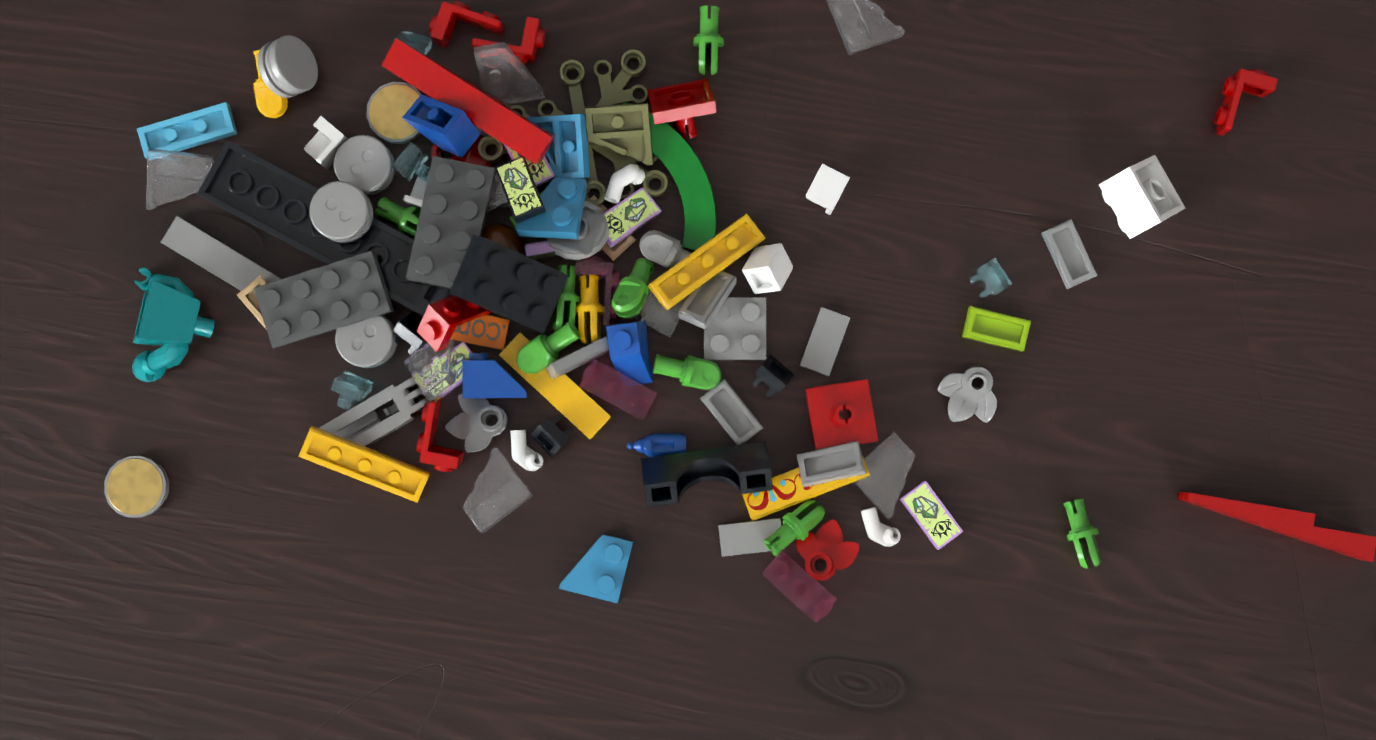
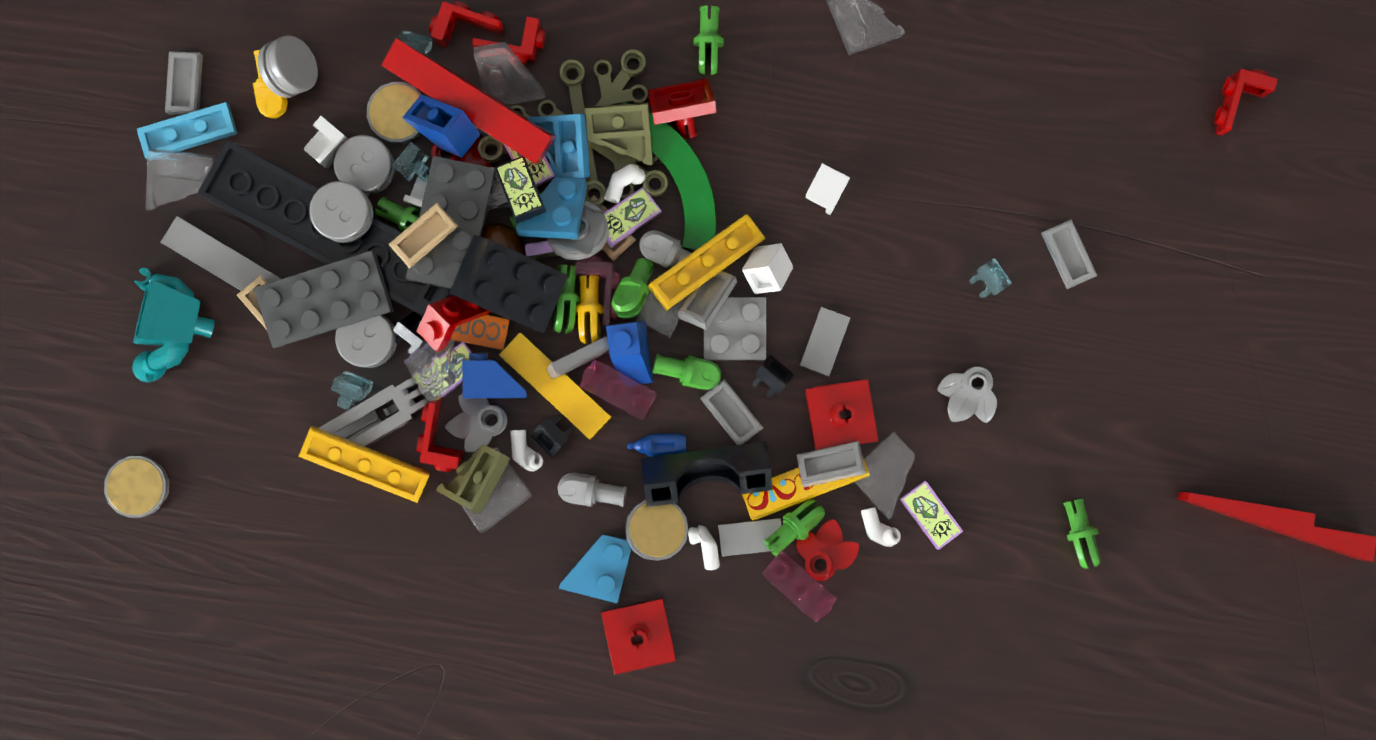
(183, 82): none -> light grey tile
(423, 235): none -> tan tile
(476, 479): none -> olive wing
(545, 349): bright green arm -> none
(587, 490): none -> light grey arm
(638, 636): none -> red tile
(656, 530): none -> pearl gold tile
(709, 546): none -> white arm
(996, 328): lime tile -> none
(1141, 196): white slope -> none

